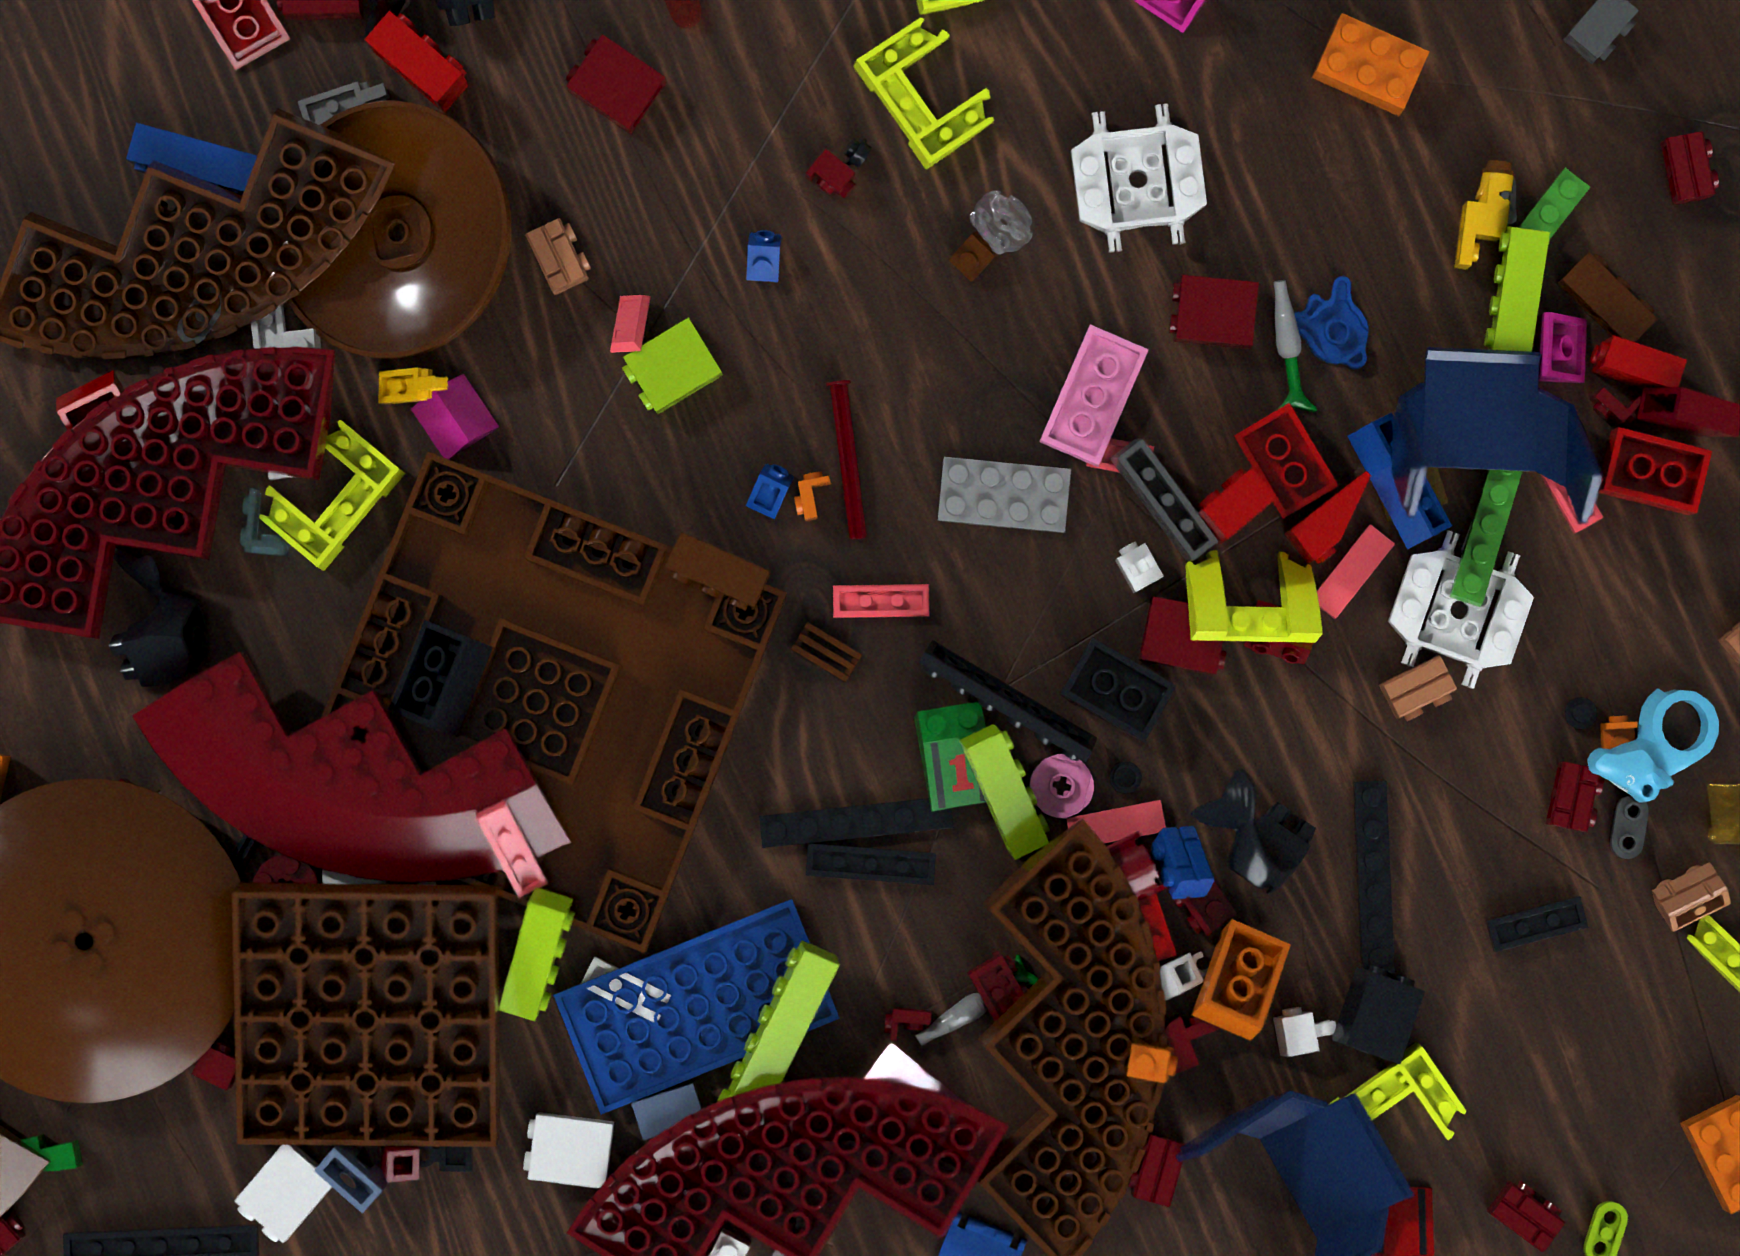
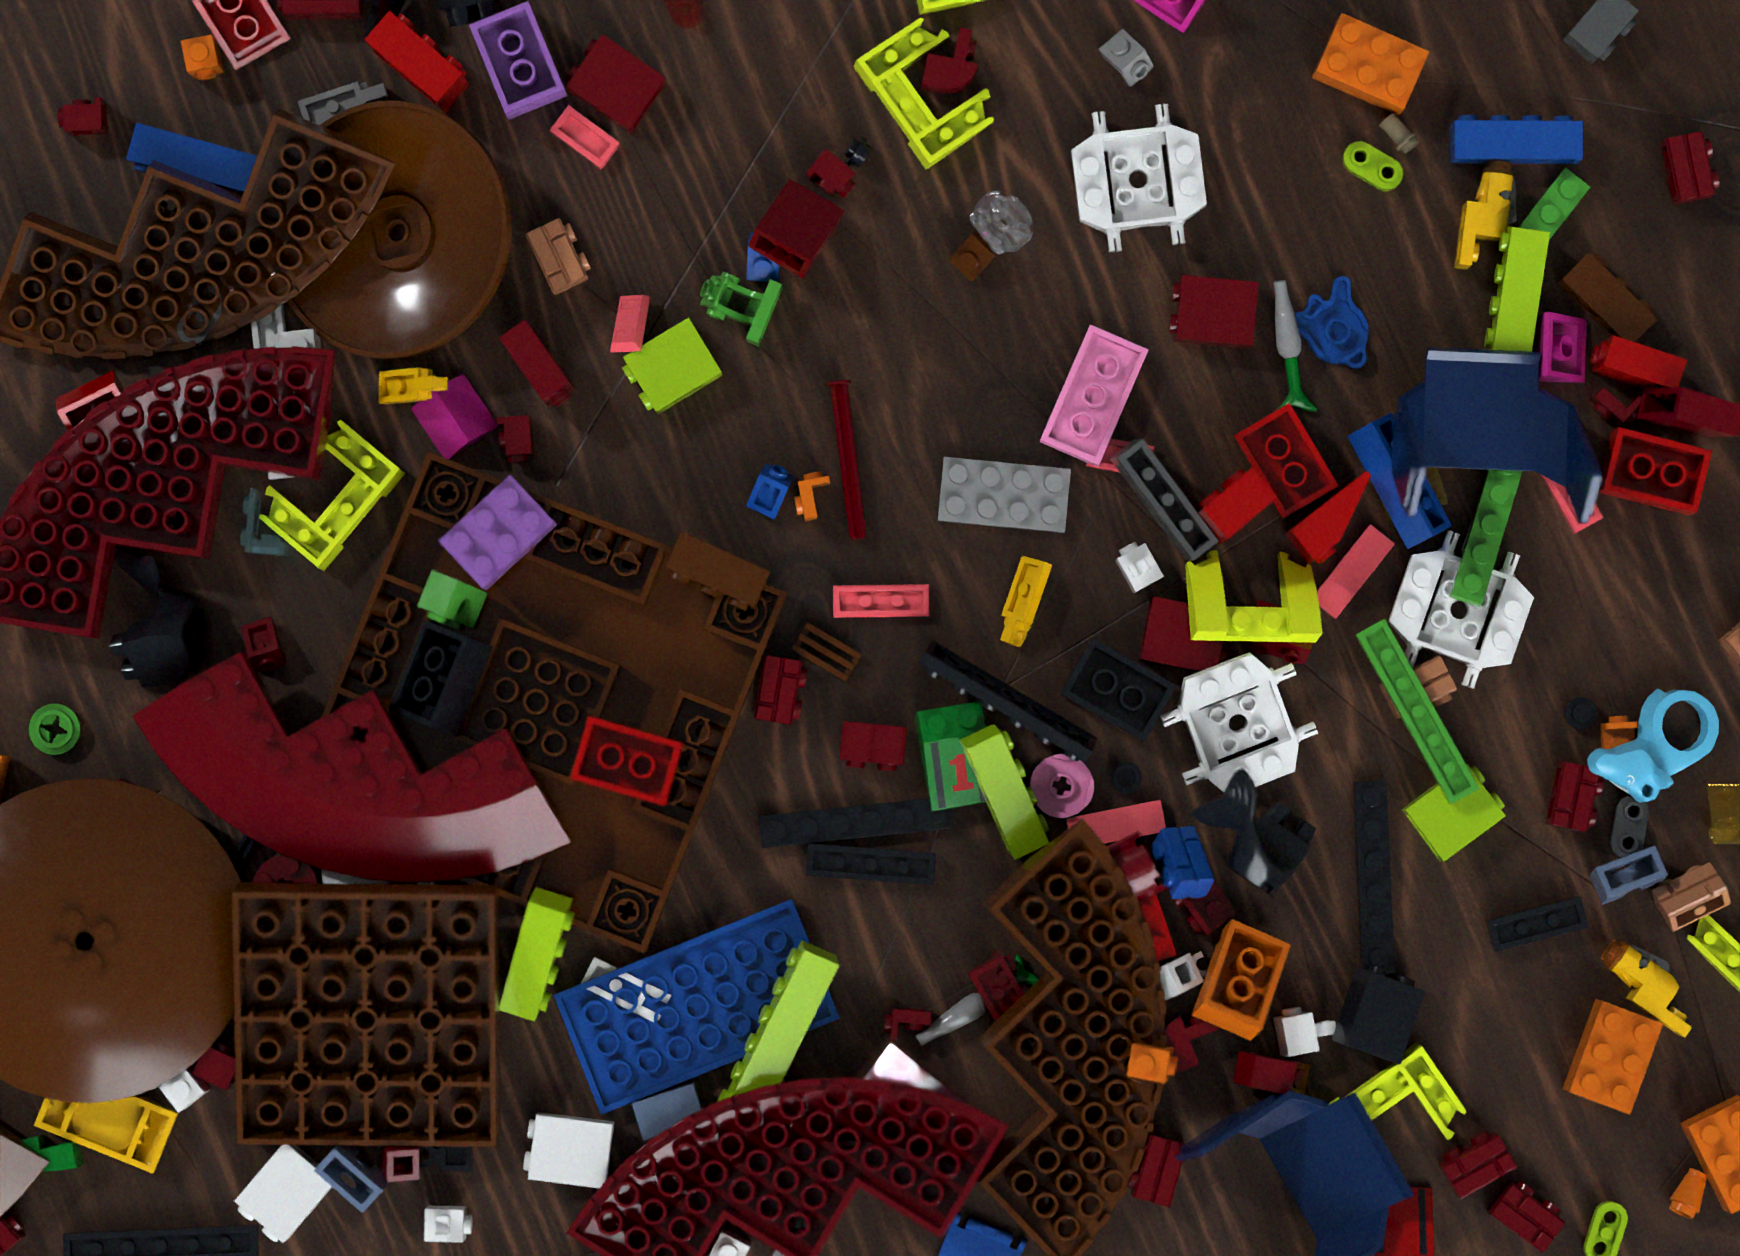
(42, 737): none -> bright green gear
(84, 117): none -> dark red brick
(124, 1128): none -> yellow slope
(184, 1089): none -> white brick
(202, 57): none -> orange brick
(263, 645): none -> dark red bracket
(446, 1223): none -> white brick
(451, 601): none -> bright green brick
(497, 532): none -> medium lavender brick
(511, 848): coral tile -> none
(516, 437): none -> dark red brick
(518, 60): none -> medium lavender brick
(537, 364): none -> dark red brick
(584, 137): none -> coral tile
(627, 761): none -> red brick
(717, 294): none -> bright green tile
(779, 690): none -> dark red brick
(796, 228): none -> dark red brick
(873, 744): none -> dark red brick
(953, 74): none -> dark red brick
(1024, 599): none -> yellow hinge
(1127, 57): none -> light grey bracket
(1247, 689): none -> white piece
(1271, 1073): none -> dark red brick
(1371, 168): none -> lime plate
(1399, 133): none -> dark tan pin
(1417, 711): none -> bright green plate
(1452, 826): none -> lime brick
(1476, 1164): none -> dark red brick
(1516, 140): none -> blue brick
(1612, 1056): none -> orange brick
(1644, 872): none -> sand blue brick
(1650, 981): none -> yellow plate
(1689, 1194): none -> orange cone

